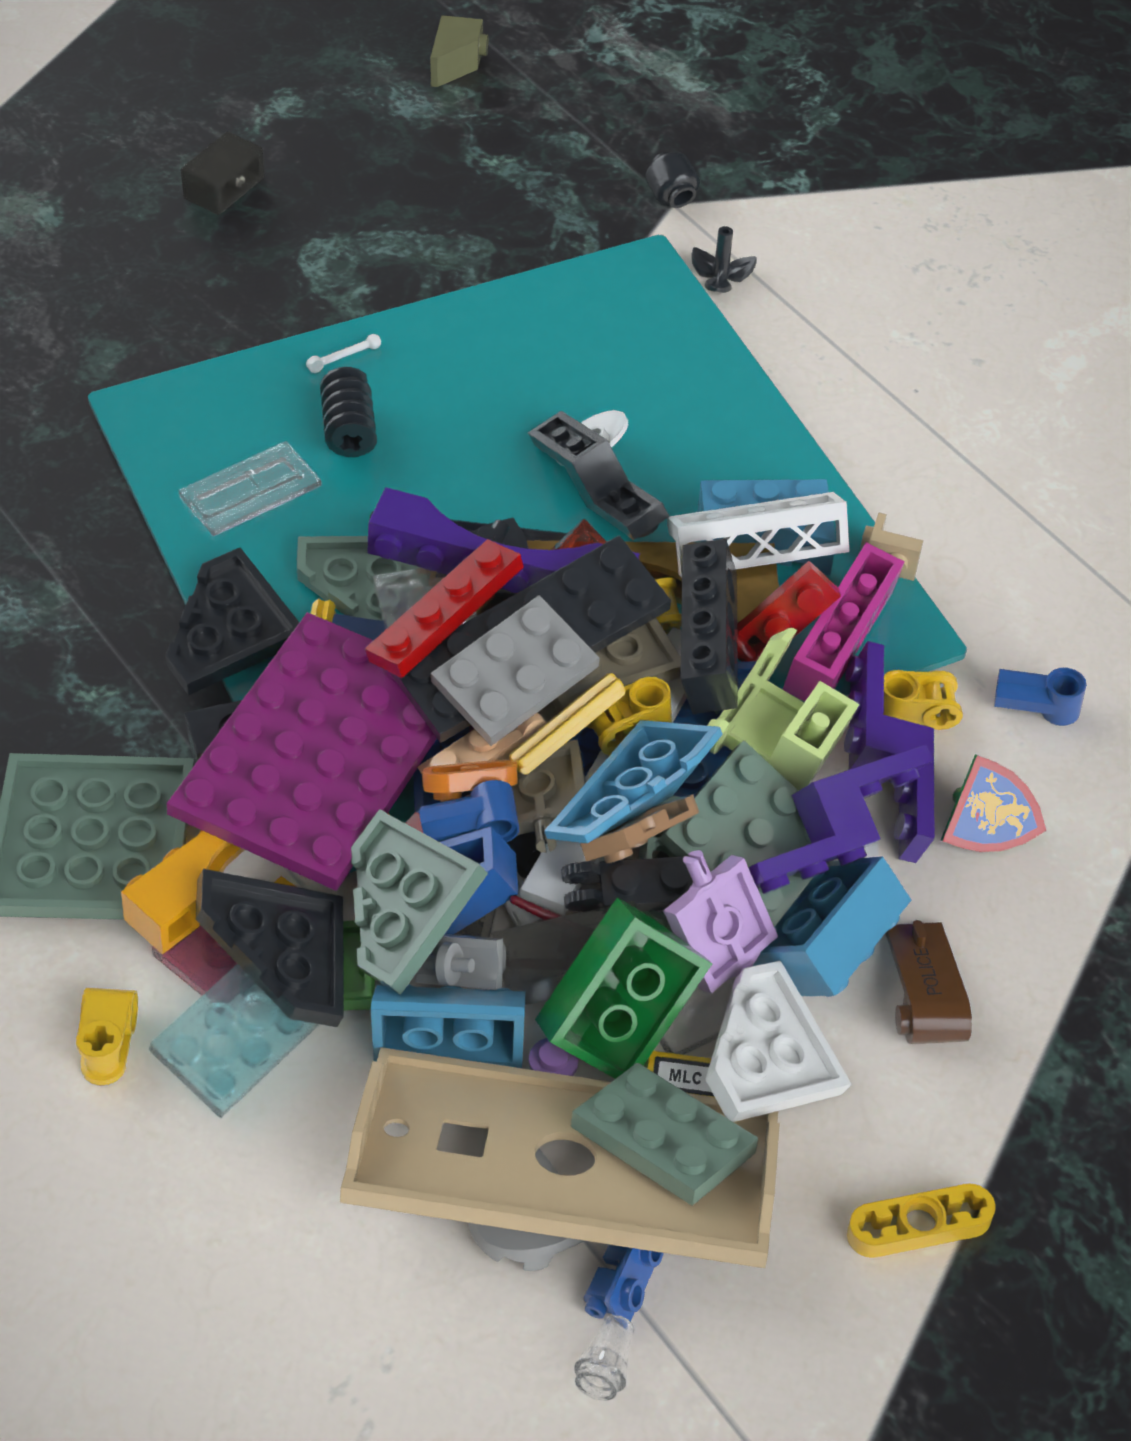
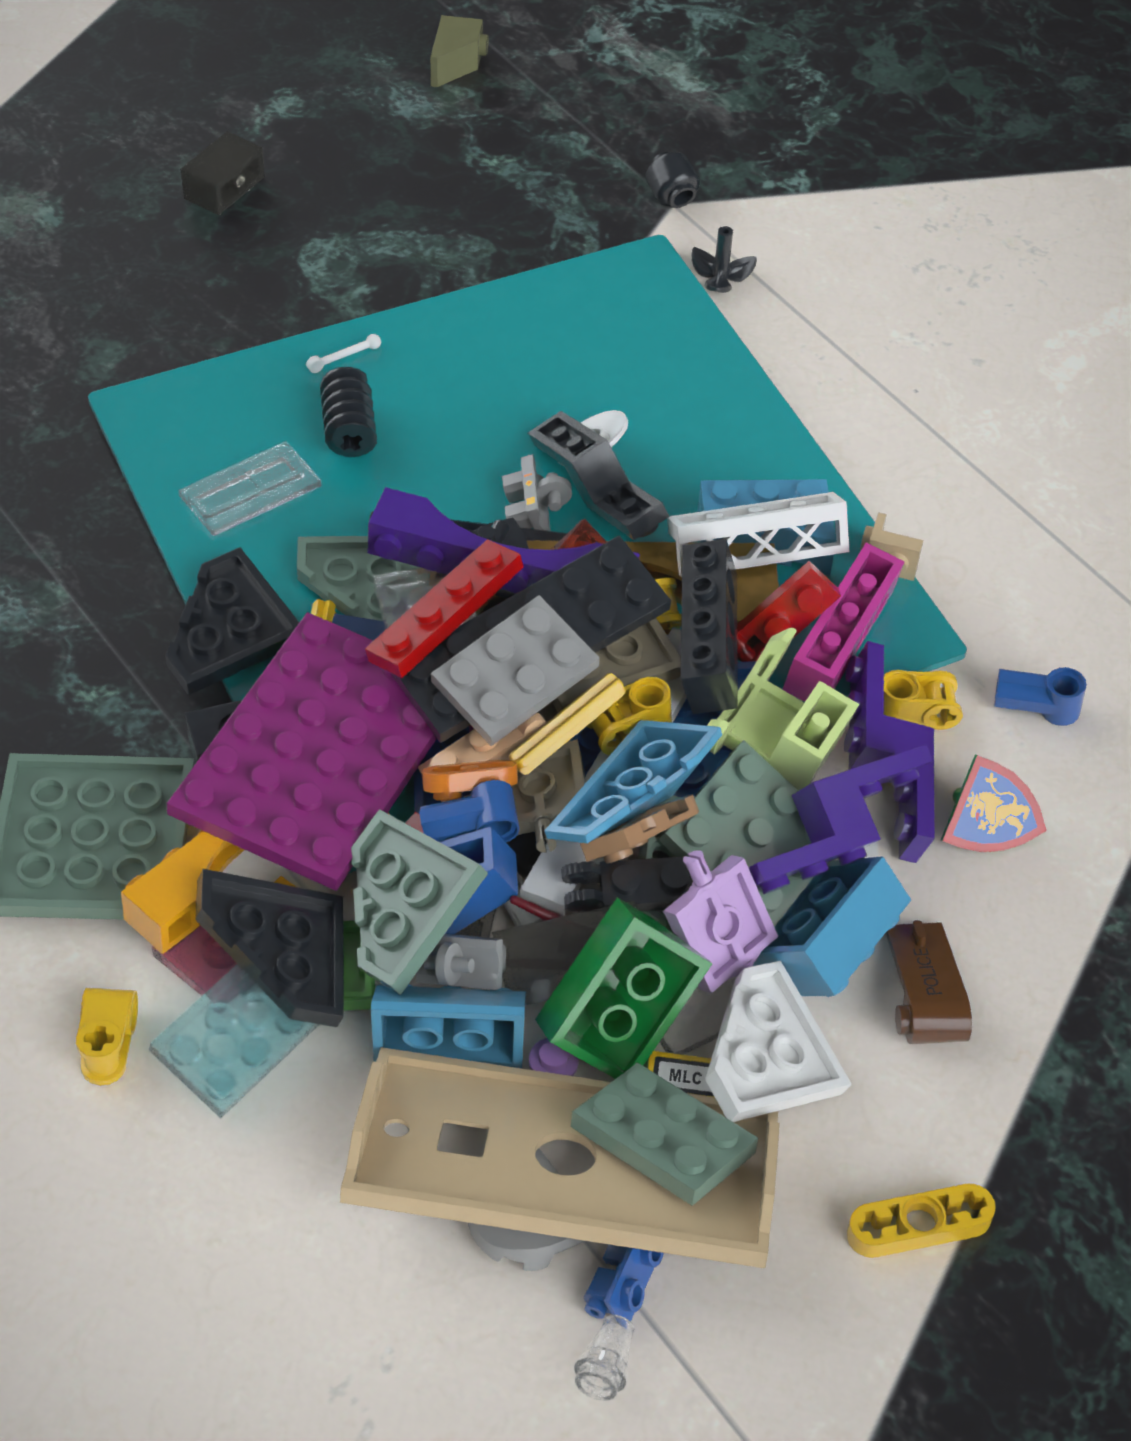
(538, 495): none -> light grey hips

